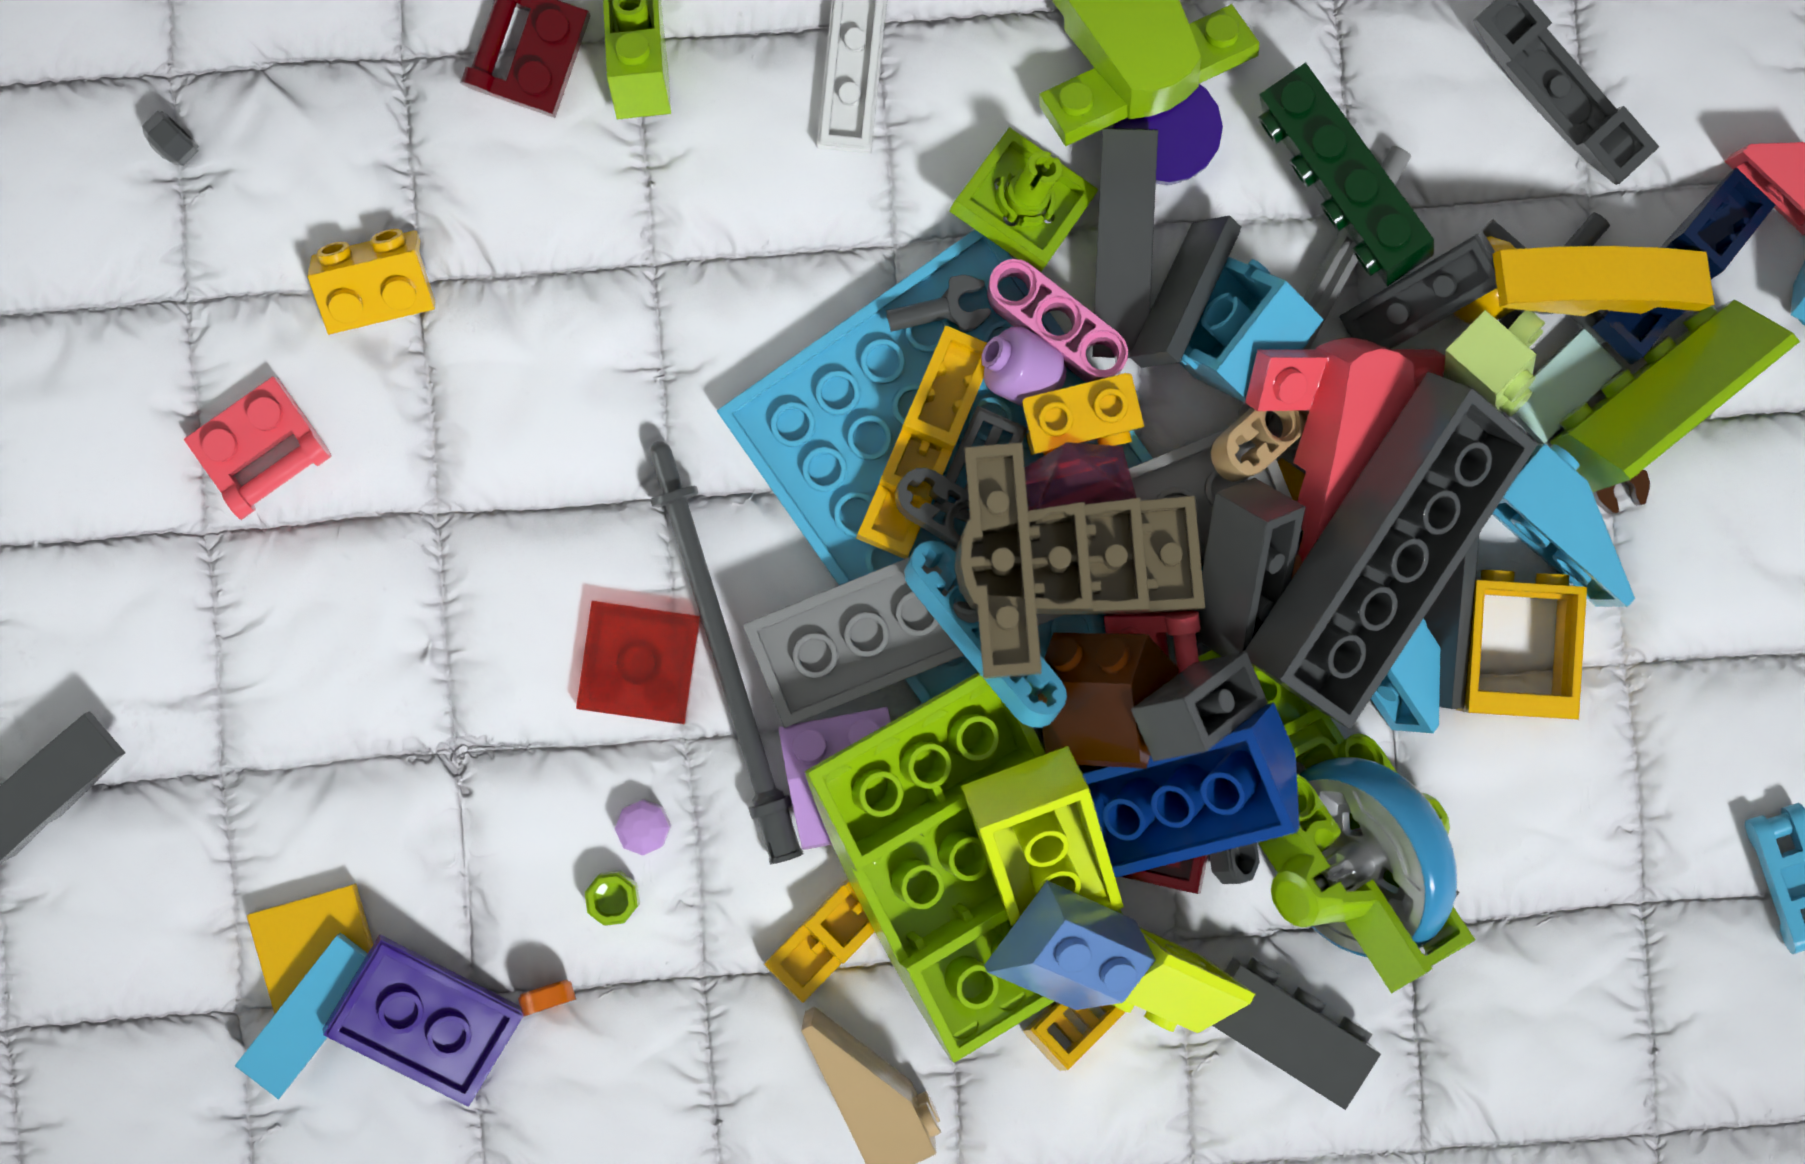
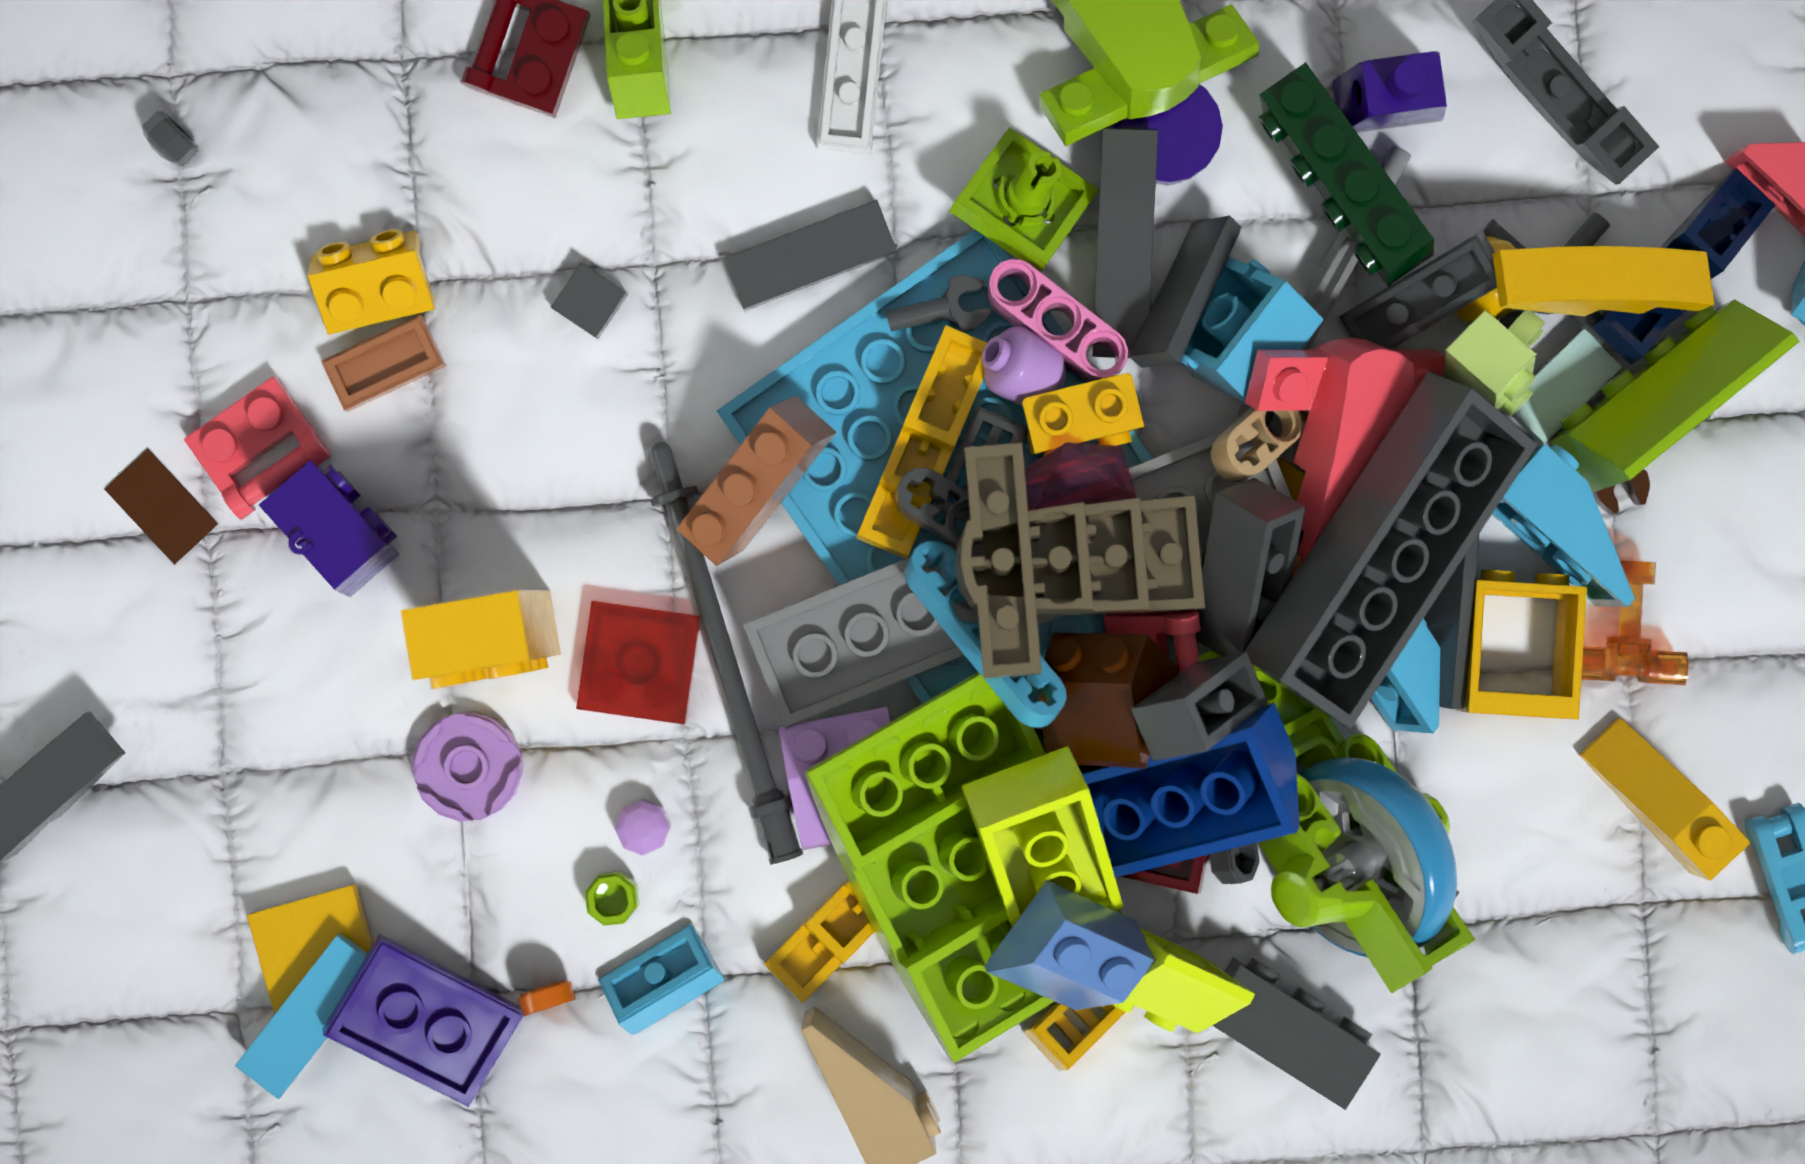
(161, 506): none -> reddish brown sticker
(335, 536): none -> dark purple brick
(383, 363): none -> nougat tile
(467, 766): none -> lavender tile
(481, 637): none -> yellow brick
(589, 300): none -> dark grey tile
(661, 980): none -> medium azure slope
(756, 480): none -> nougat brick
(810, 255): none -> dark grey tile
(1393, 91): none -> dark purple torso
(1628, 652): none -> clear orange bar
(1665, 801): none -> yellow slope

